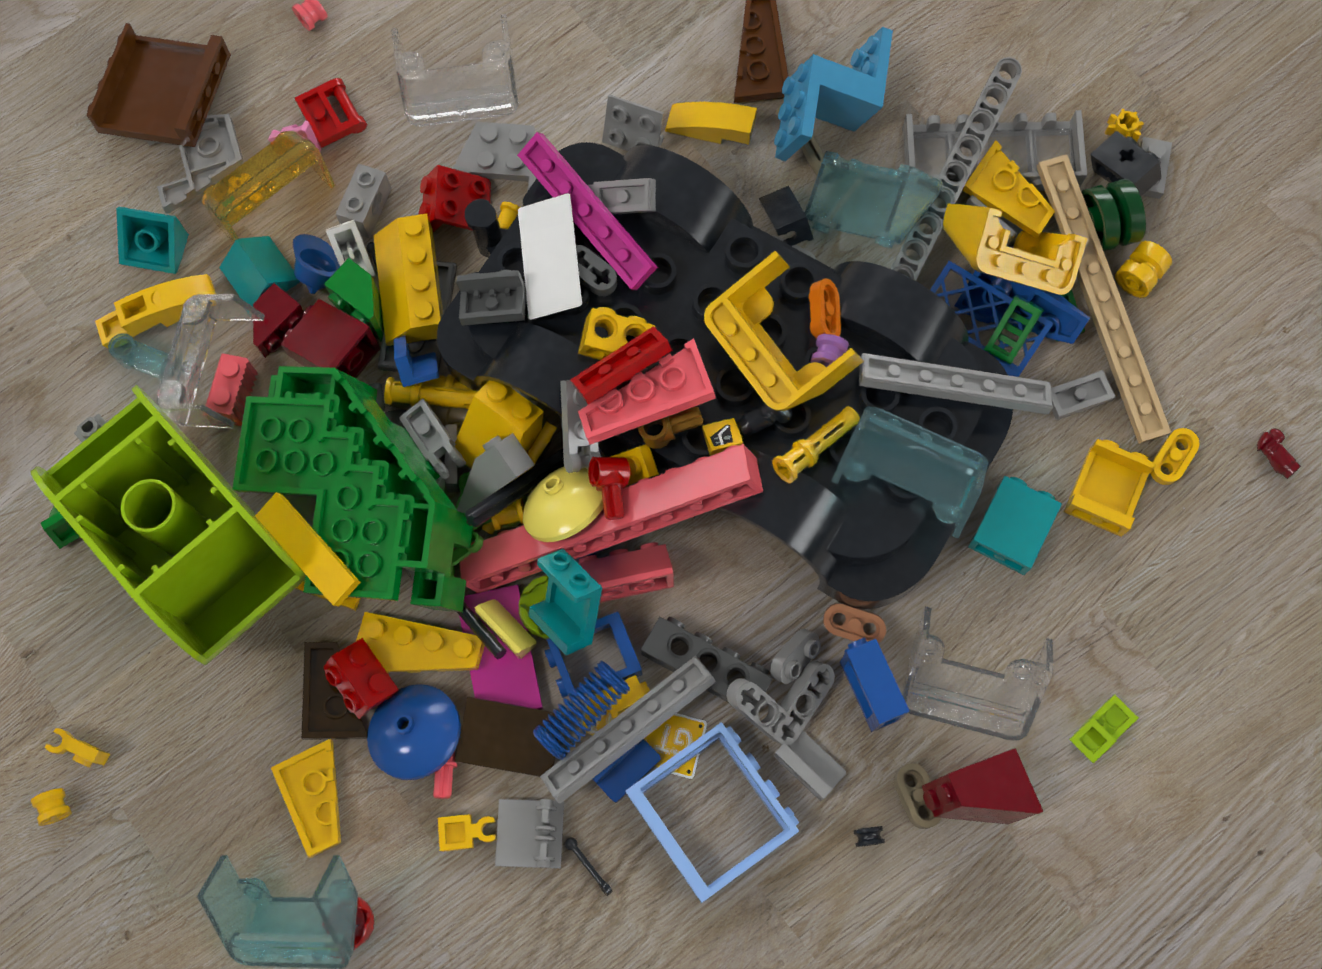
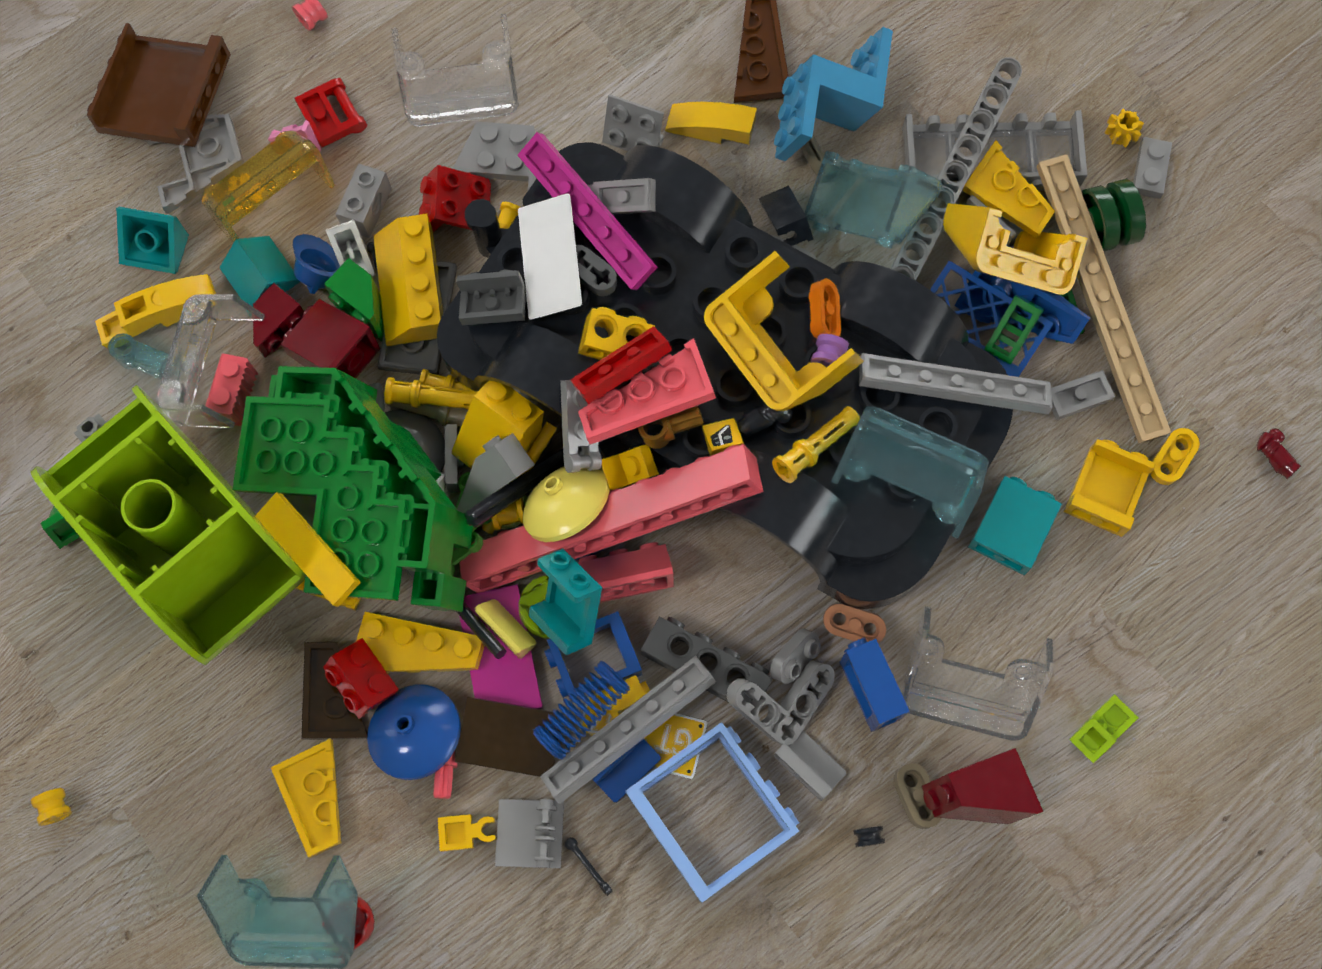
(84, 752): yellow plate -> none
(414, 369): blue panel -> none
(431, 436): light grey hinge -> none
(610, 476): red axle -> none
(1122, 158): black brick -> none
(1143, 269): yellow wheel -> none

